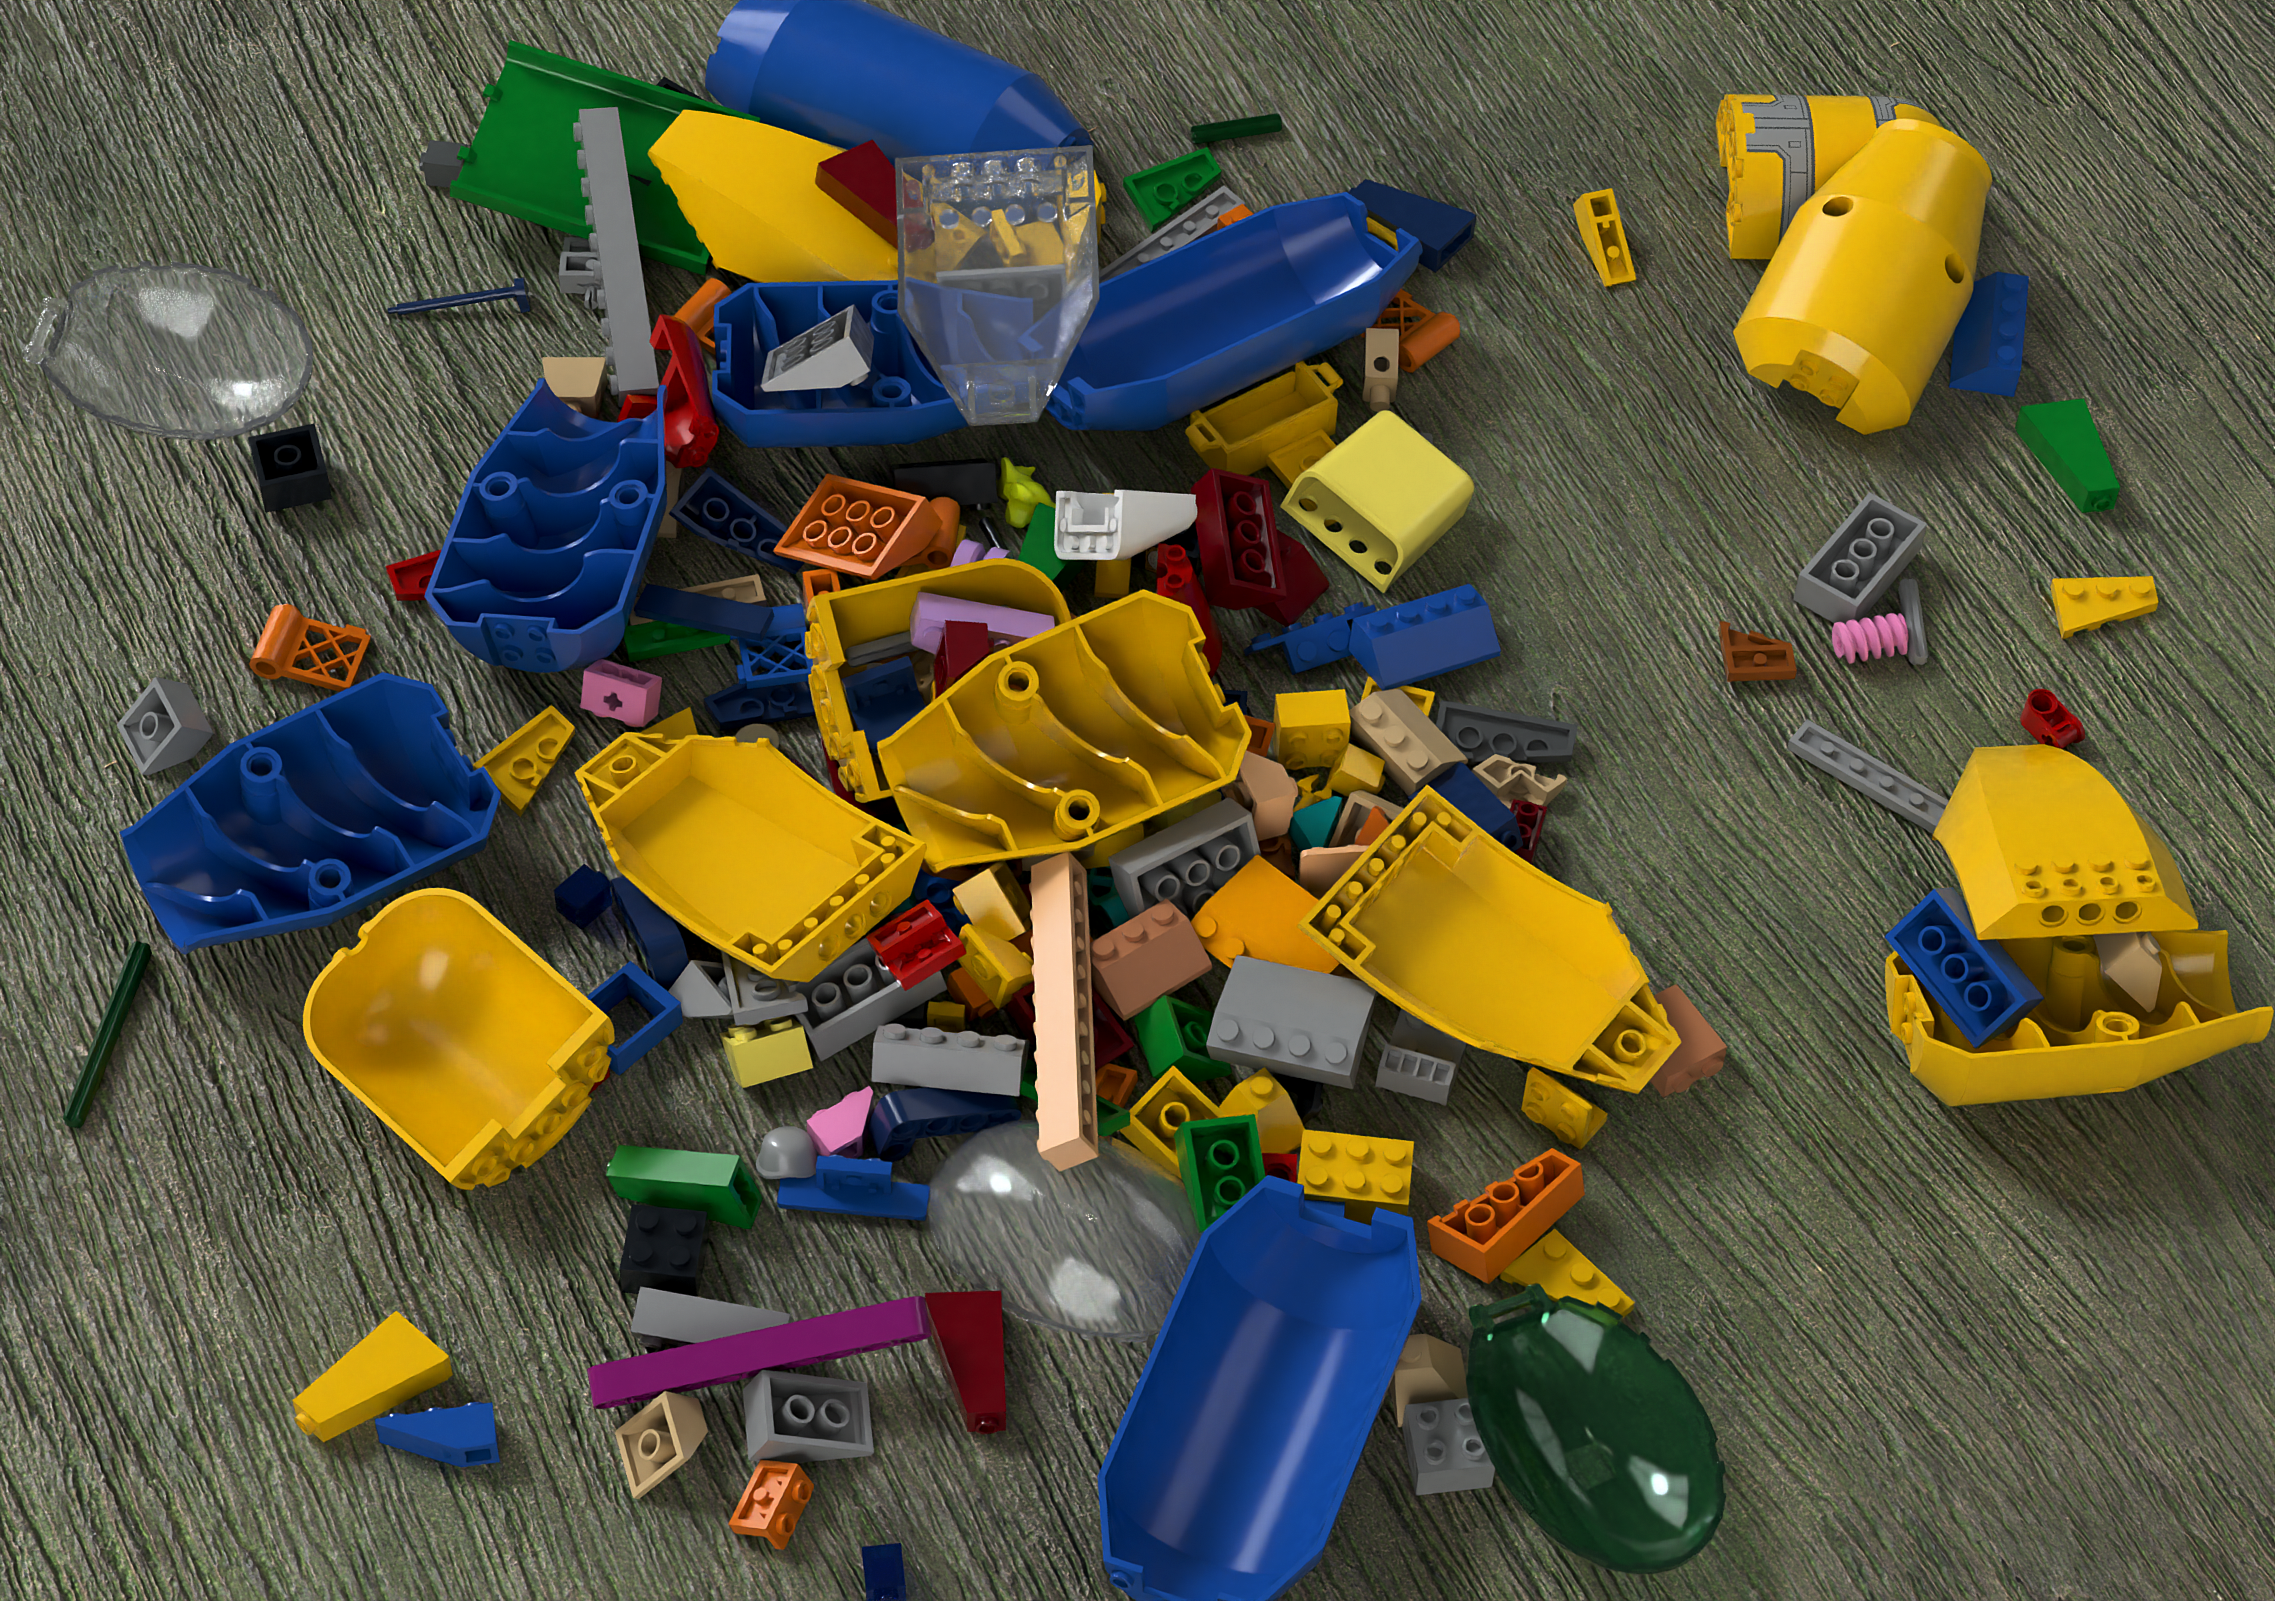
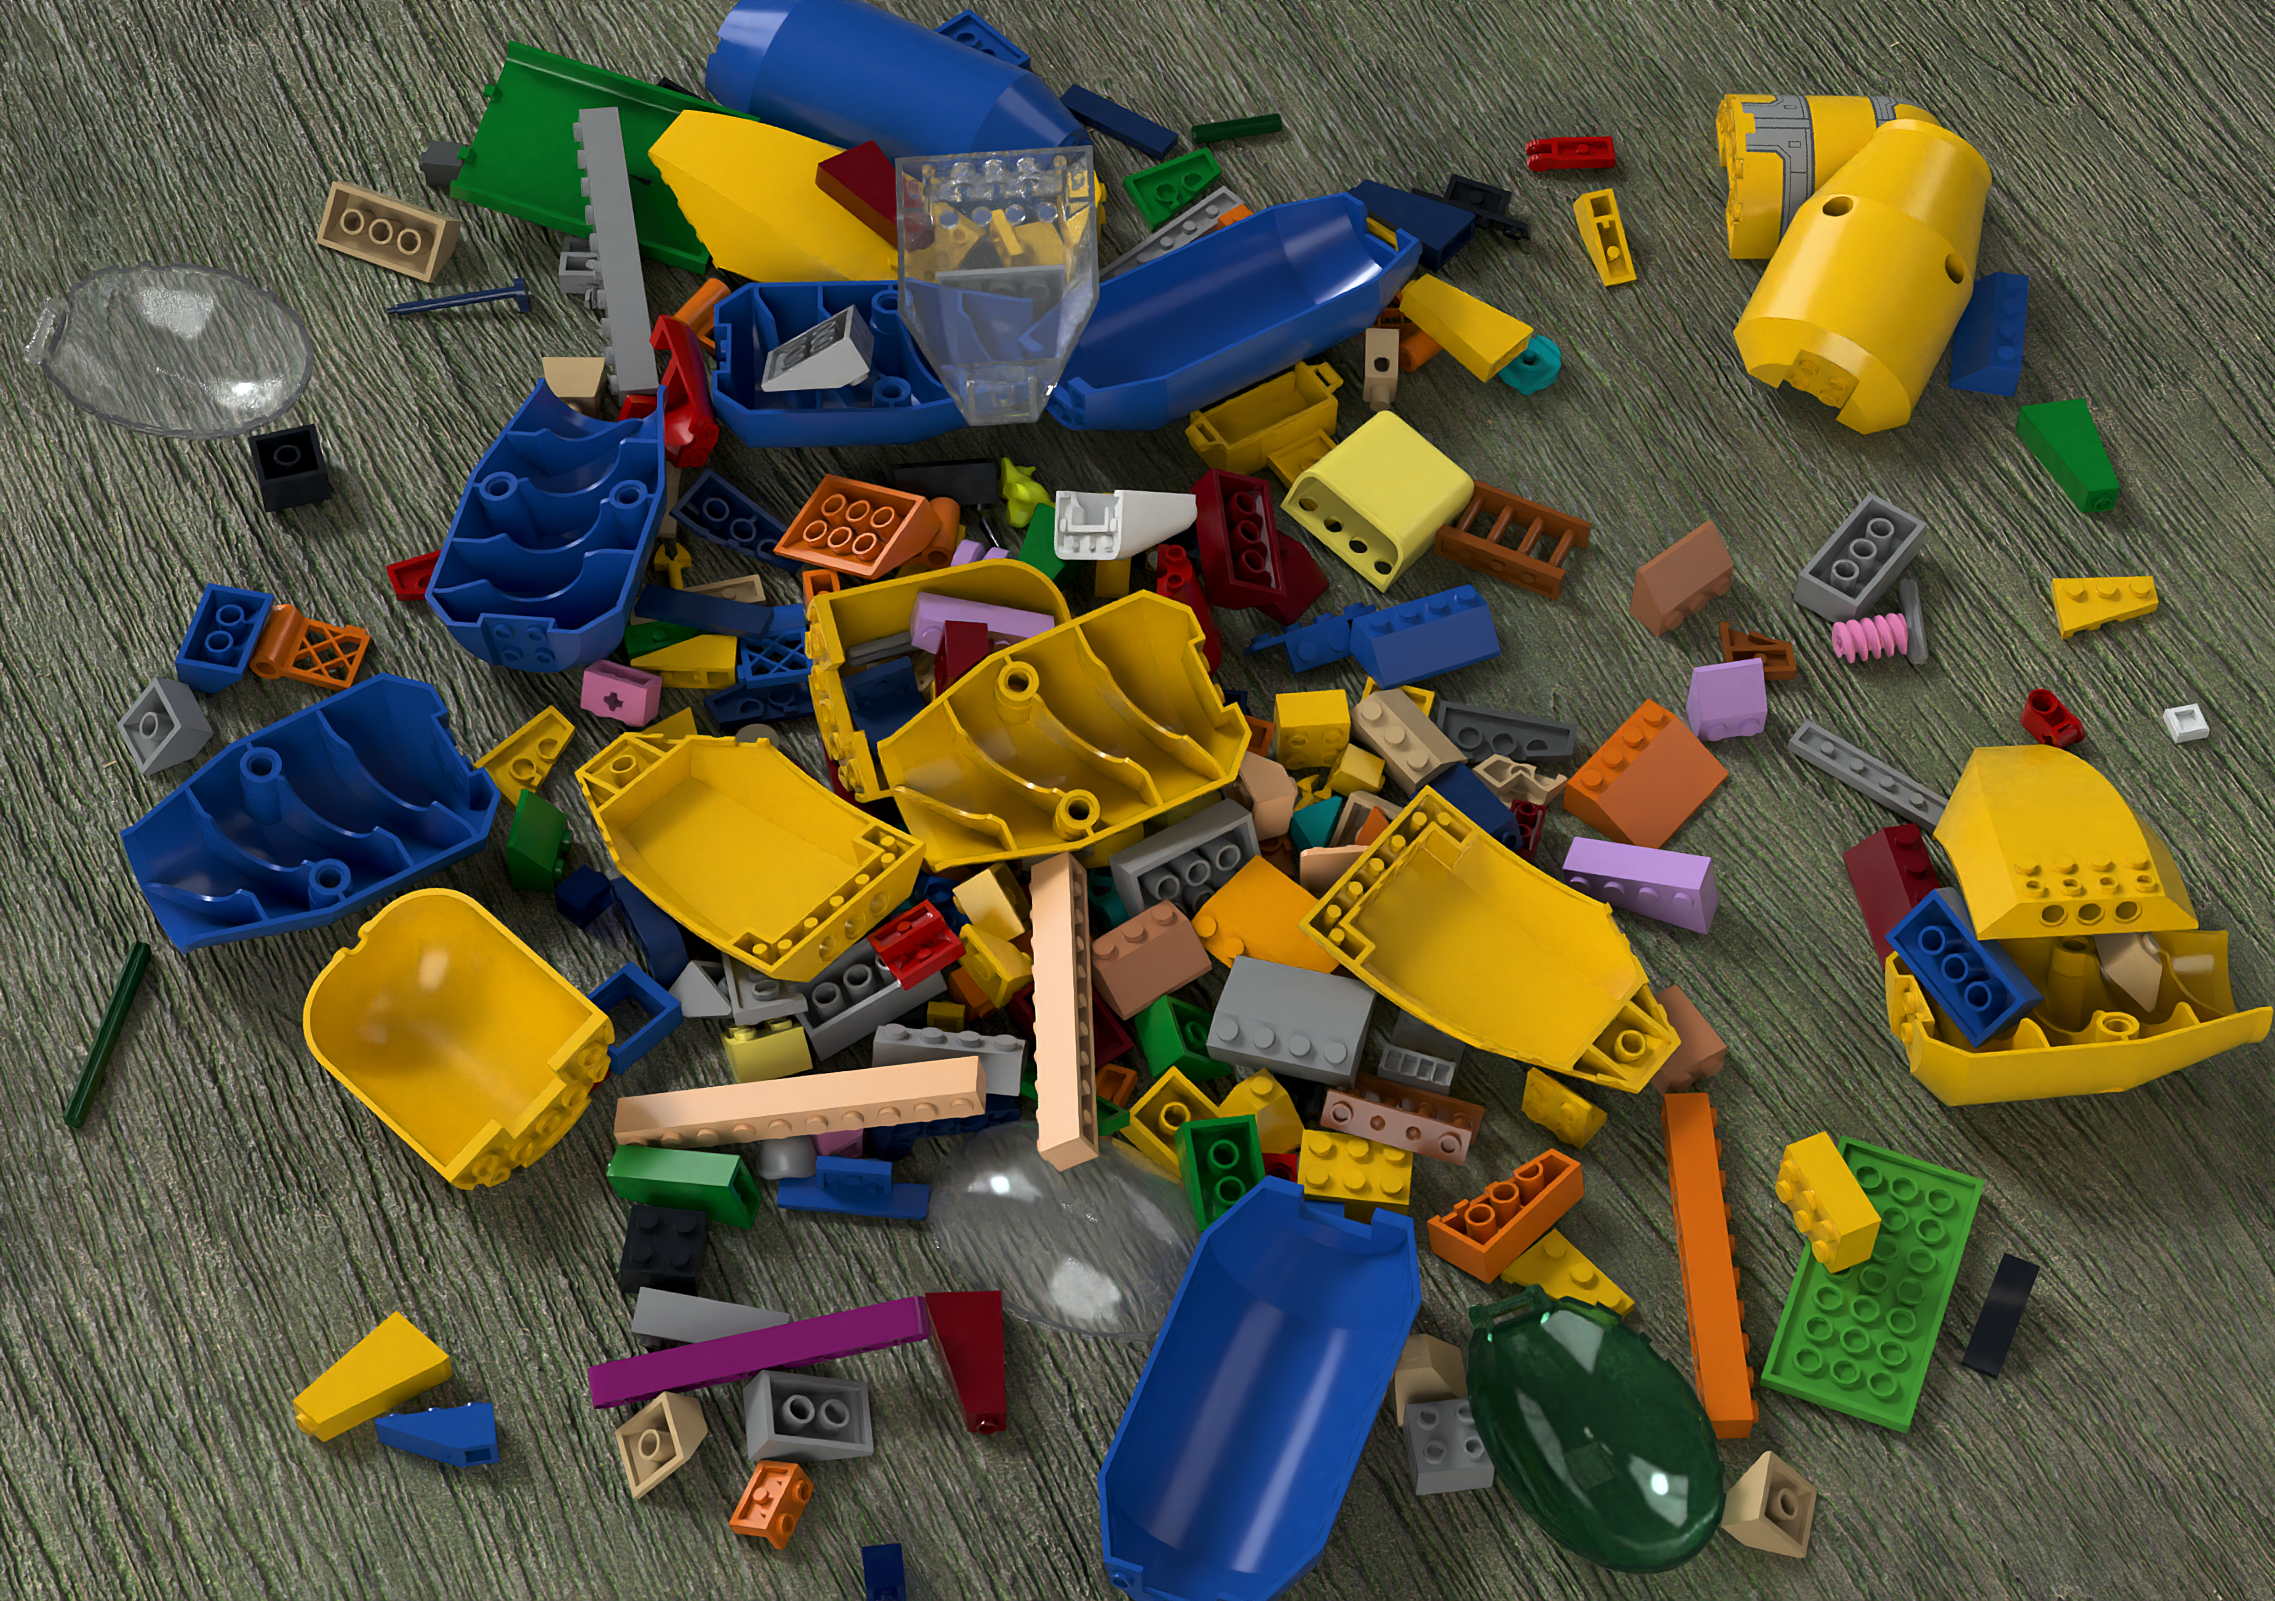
(222, 637): none -> blue slope
(387, 231): none -> tan slope
(537, 844): none -> green slope
(673, 568): none -> yellow bar
(694, 663): none -> yellow slope
(803, 1105): none -> light nougat brick
(977, 33): none -> blue wing
(1119, 122): none -> dark blue tile
(1404, 1117): none -> dark orange fence
(1465, 326): none -> yellow slope
(1484, 201): none -> black bracket
(1502, 562): none -> dark orange fence
(1536, 376): none -> teal plate
(1570, 153): none -> red hinge
(1644, 780): none -> orange slope
(1645, 881): none -> lavender wedge
(1681, 580): none -> nougat slope
(1706, 1264): none -> orange brick
(1727, 700): none -> lavender slope
(1771, 1508): none -> tan slope
(1827, 1203): none -> yellow brick
(1870, 1330): none -> bright green plate
(1889, 880): none -> dark red slope
(2000, 1315): none -> black slope
(2186, 723): none -> white tile

